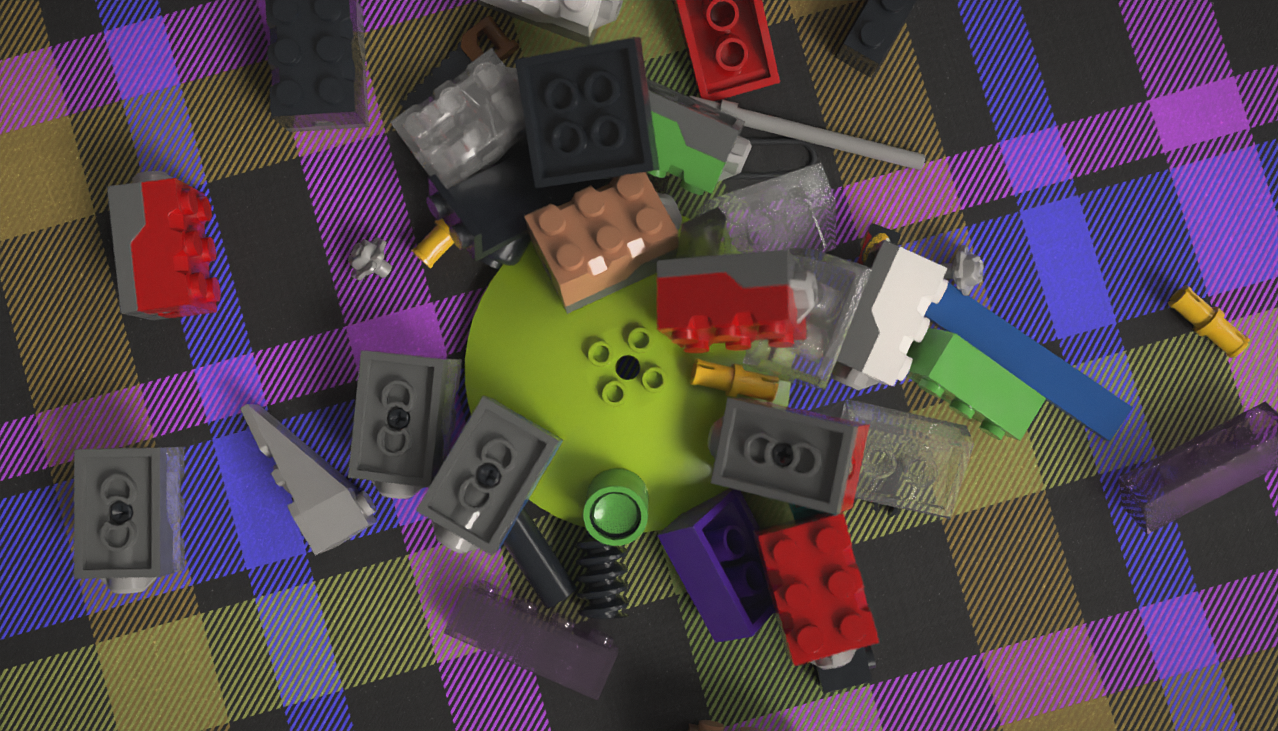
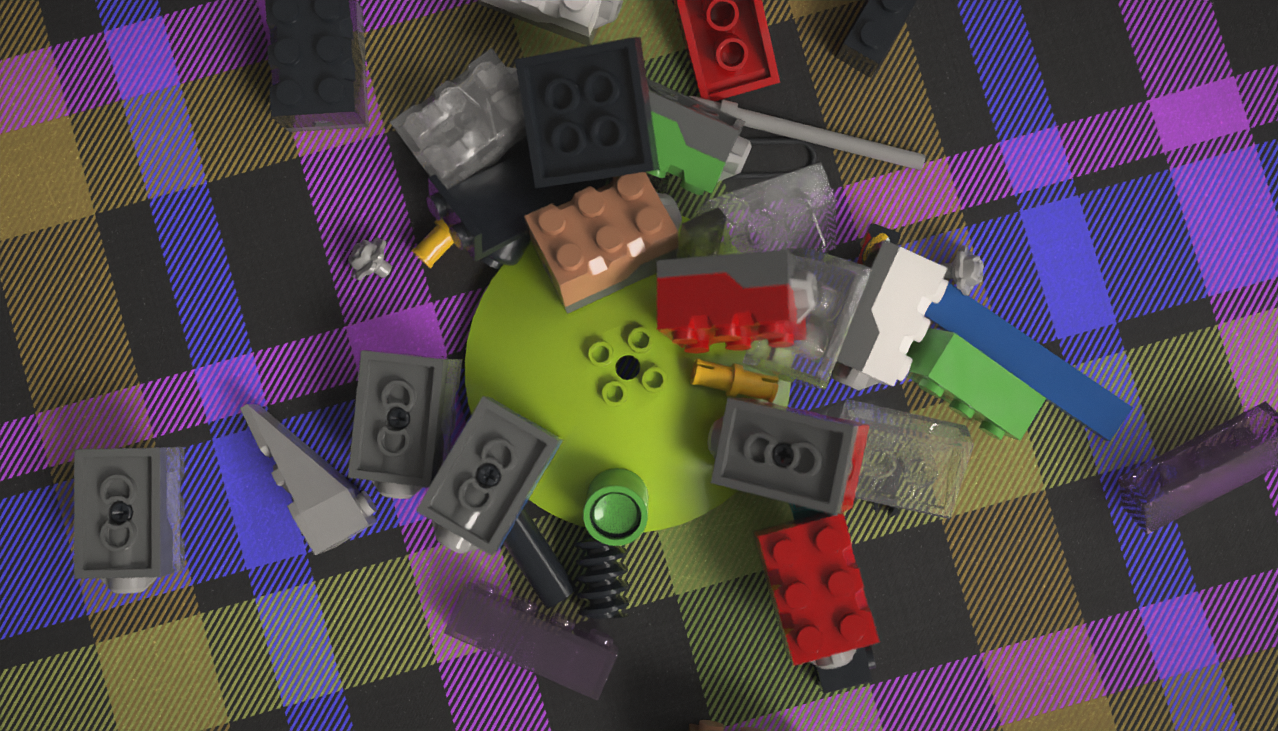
(162, 248): red piece -> none
(459, 60): piece -> none
(721, 565): dark purple slope -> none
(1209, 321): yellow pin -> none

